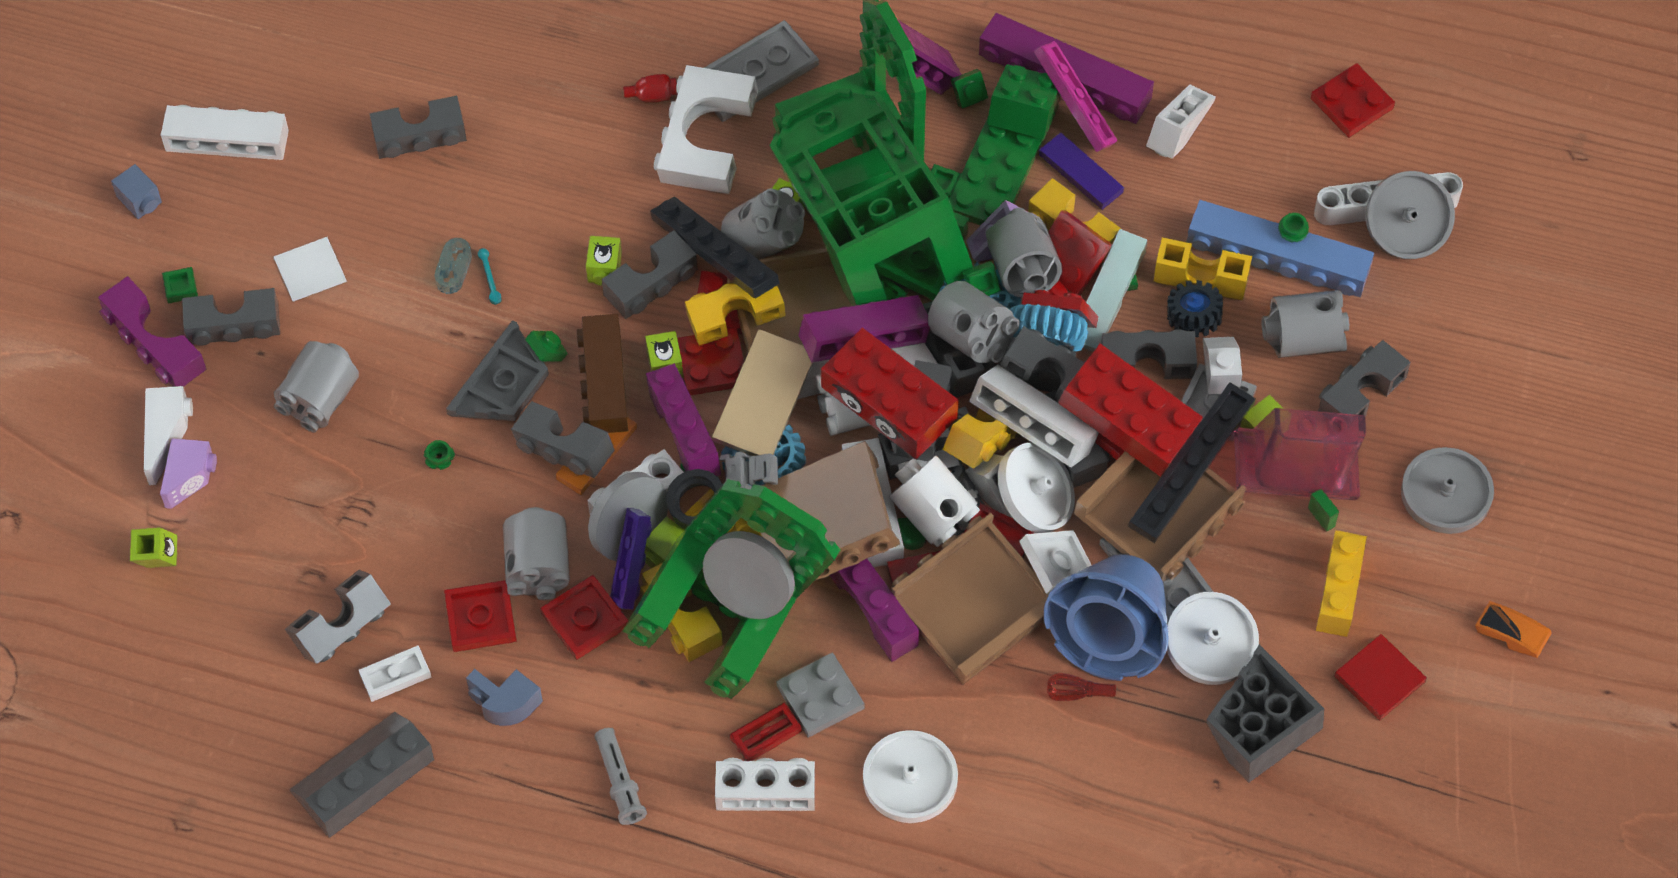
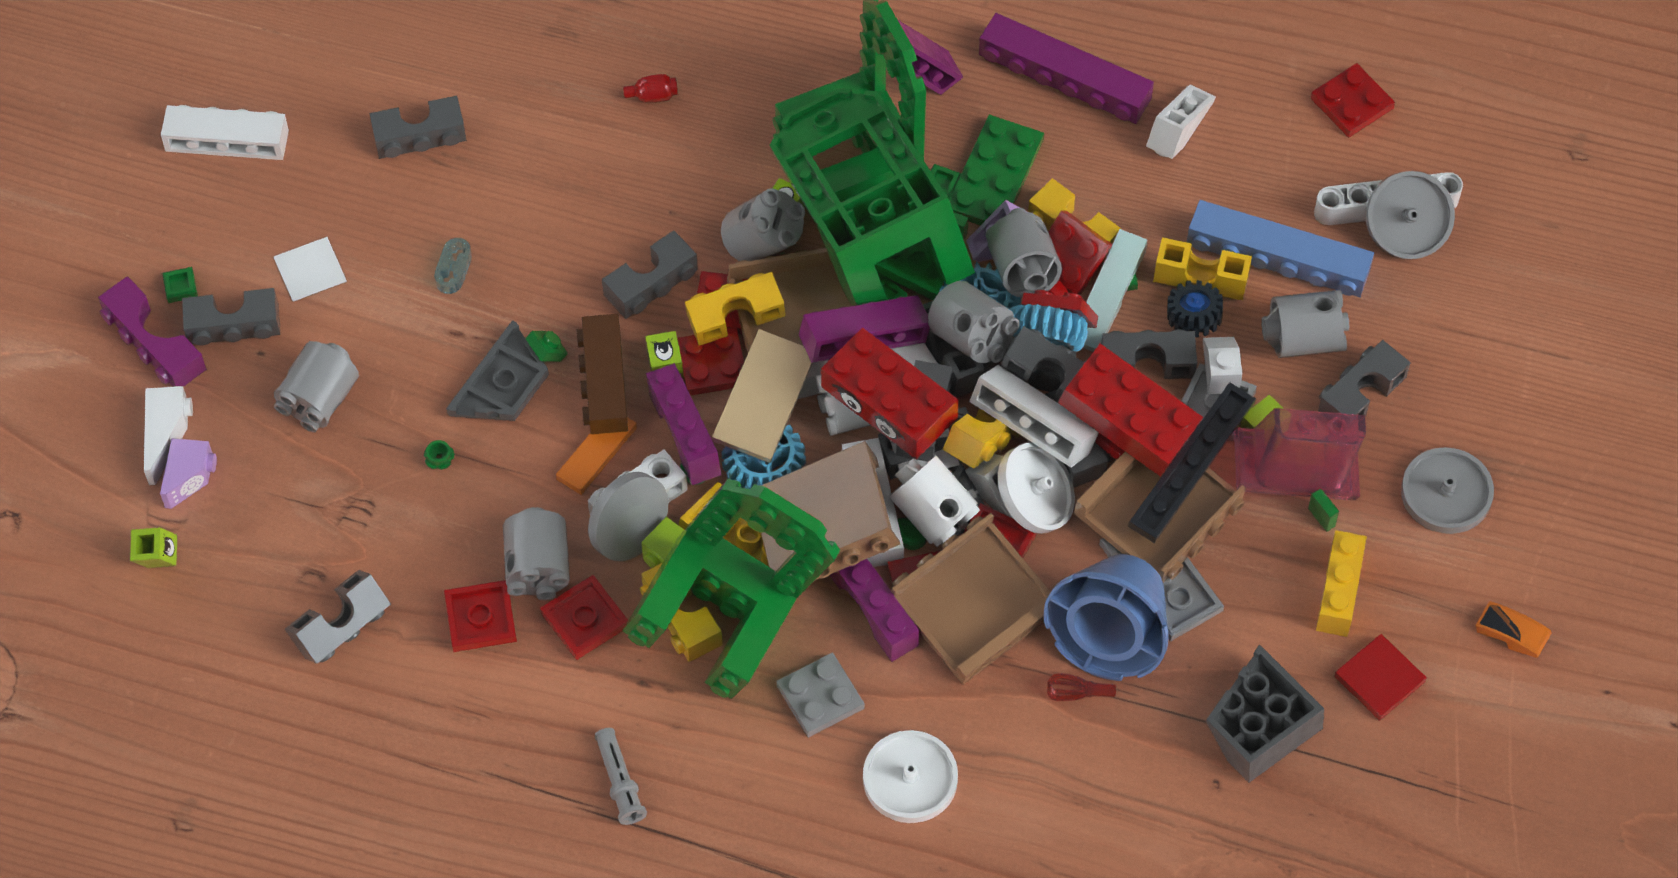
(136, 191): sand blue brick -> none
(363, 773): dark grey slope -> none
(395, 673): white plate -> none
(495, 296): teal hinge -> none
(509, 702): sand blue brick -> none
(582, 451): dark grey arch -> none
(602, 258): lime brick -> none
(630, 558): dark purple plate -> none
(683, 483): black tyre -> none
(699, 93): white arch -> none
(715, 247): black plate -> none
(748, 575): light grey piece -> none
(750, 471): light grey piece -> none
(771, 57): light grey tile -> none
(774, 741): red tile -> none
(776, 797): white brick -> none
(969, 88): green plate -> none
(983, 278): green tile -> none
(1024, 102): green brick -> none
(1054, 556): white plate -> none
(1075, 96): dark pink tile -> none
(1081, 171): dark purple tile -> none
(1211, 637): white piece -> none
(1293, 227): green plate -> none

